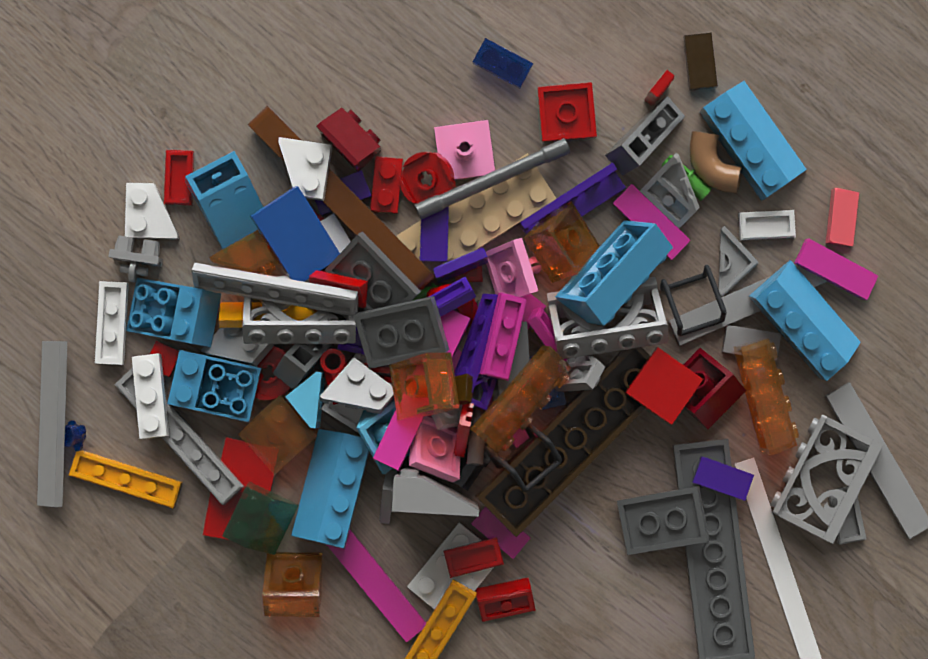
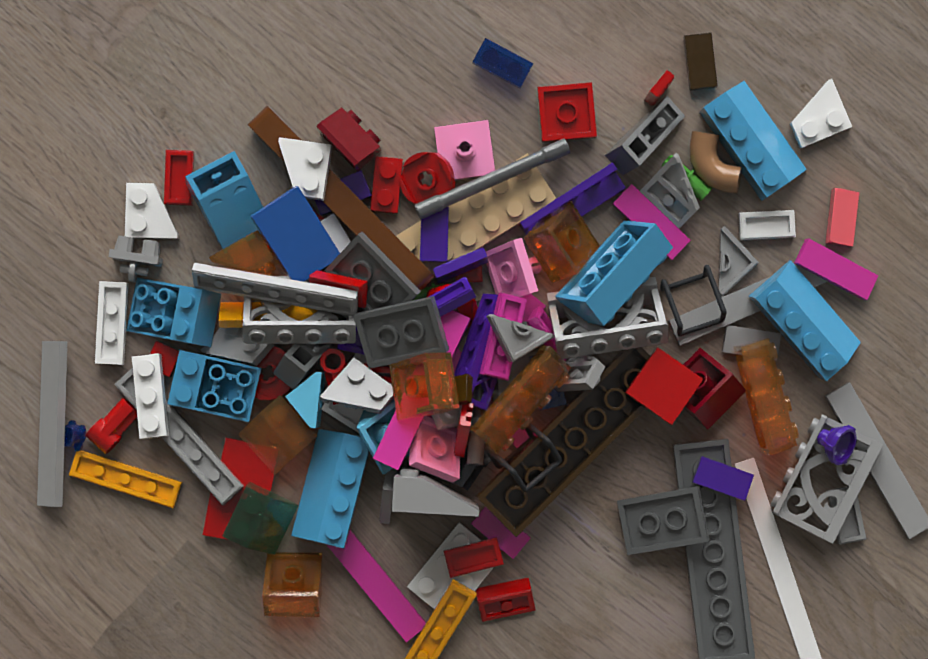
(108, 431): none -> red piece
(516, 337): none -> light grey tile
(821, 117): none -> white wing
(838, 443): none -> dark purple piece

